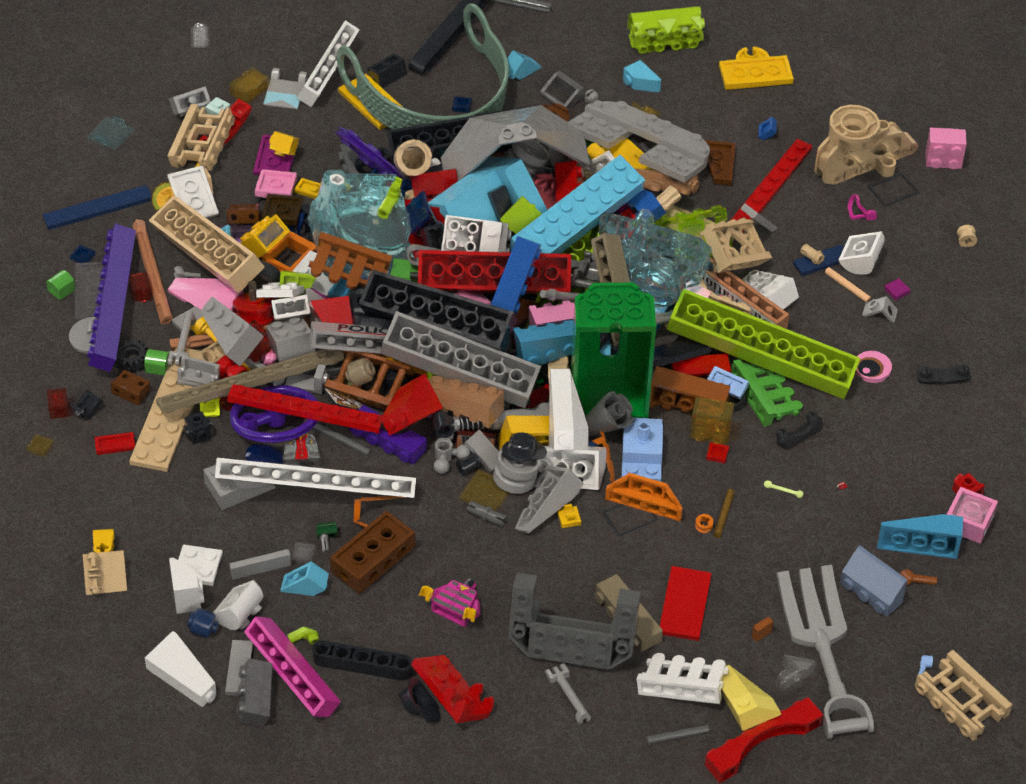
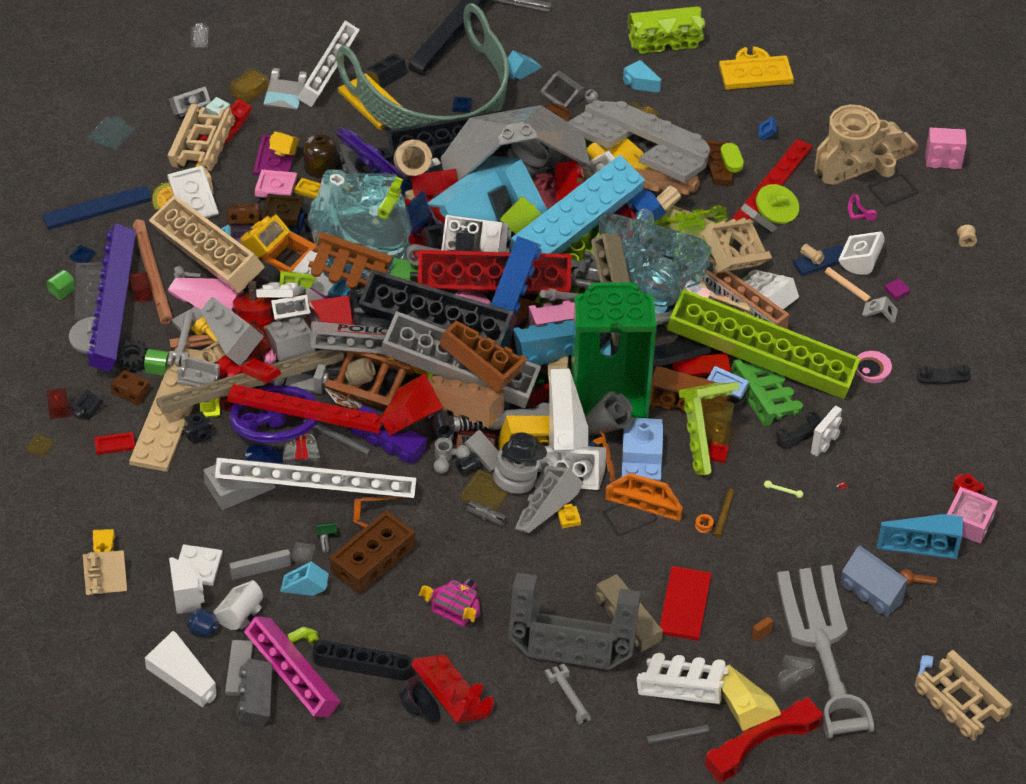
(260, 370): none -> red tile
(320, 155): none -> dark brown cylinder
(464, 242): none -> black brick
(482, 355): none -> dark orange wedge
(696, 421): none -> lime bracket
(732, 157): none -> lime tile
(777, 204): none -> lime shield
(826, 431): none -> white plate

